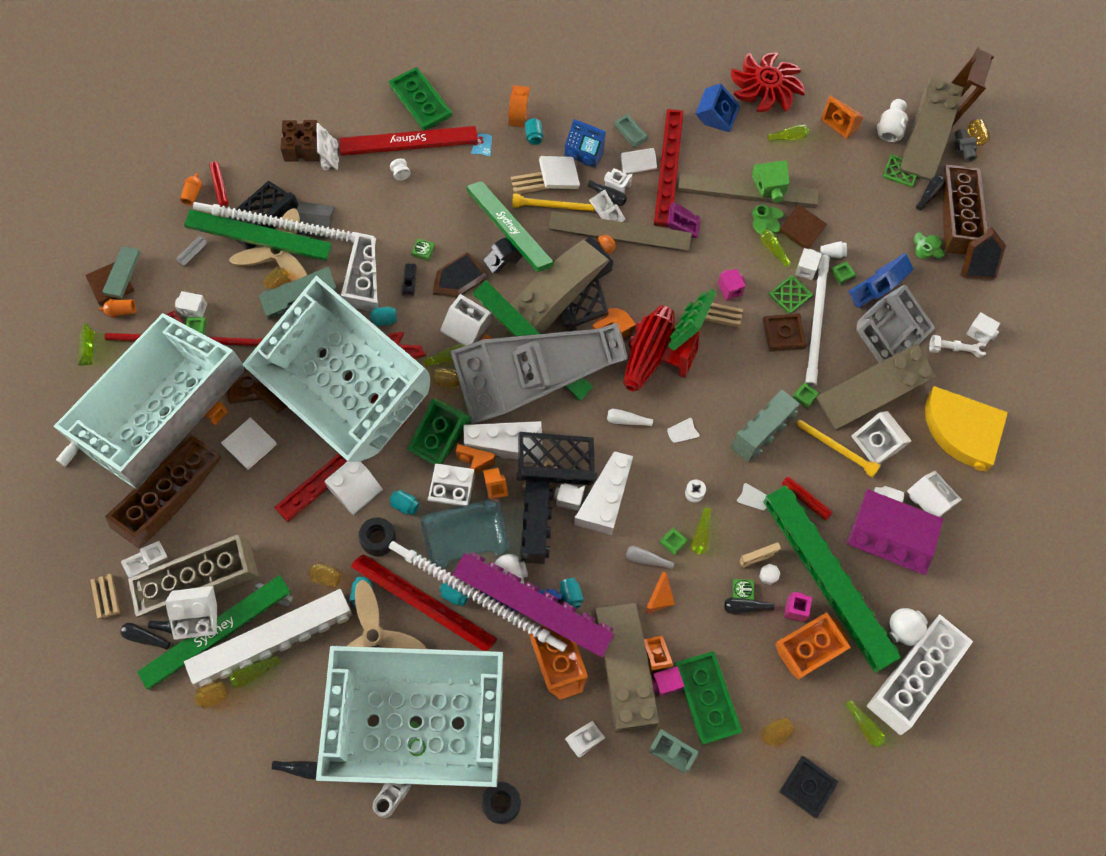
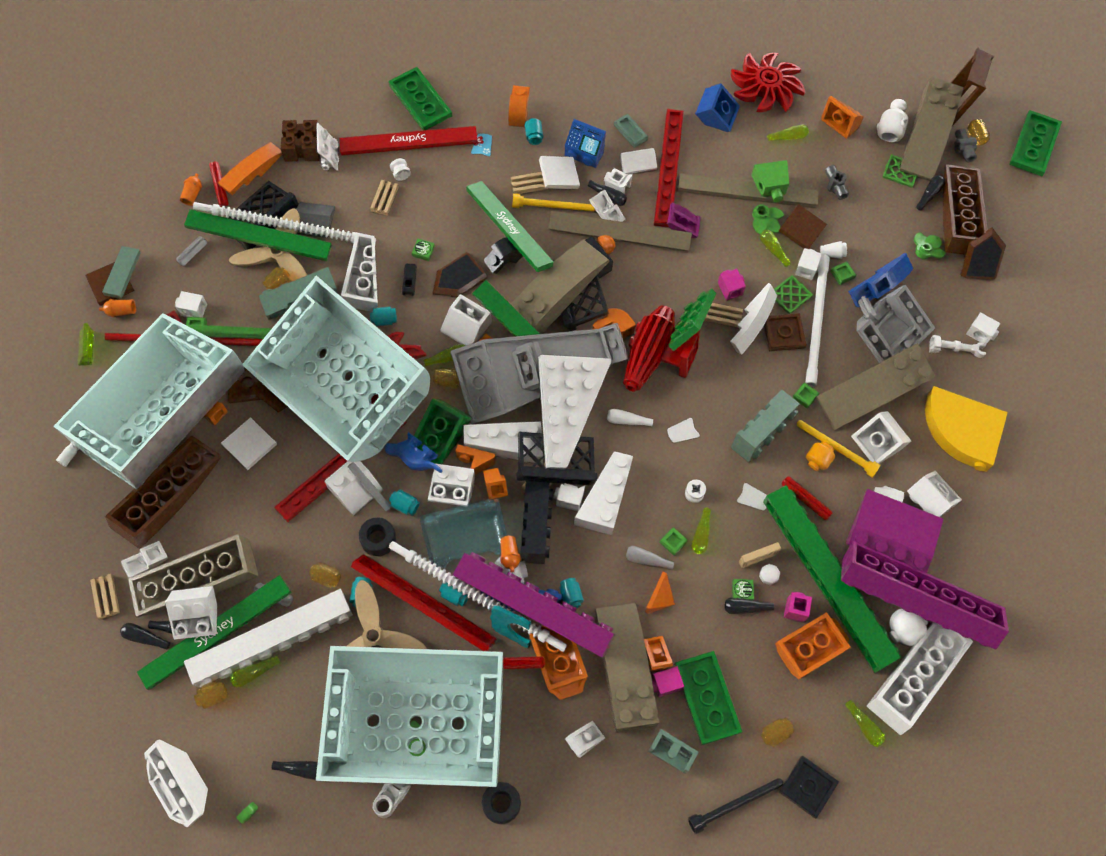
(176, 782): none -> white wedge
(231, 331): none -> bright green axle
(247, 813): none -> bright green tile
(250, 167): none -> orange slope
(369, 486): none -> light grey piece
(388, 186): none -> tan tile
(411, 455): none -> blue animal
(501, 622): none -> teal piece
(510, 555): none -> orange piece
(523, 662): none -> red axle
(567, 397): none -> white wing
(699, 822): none -> black piece
(756, 316): none -> white slope
(820, 456): none -> light orange head
(837, 182): none -> dark grey axle
(867, 308): none -> light grey axle
(924, 595): none -> magenta brick
(1035, 143): none -> green plate

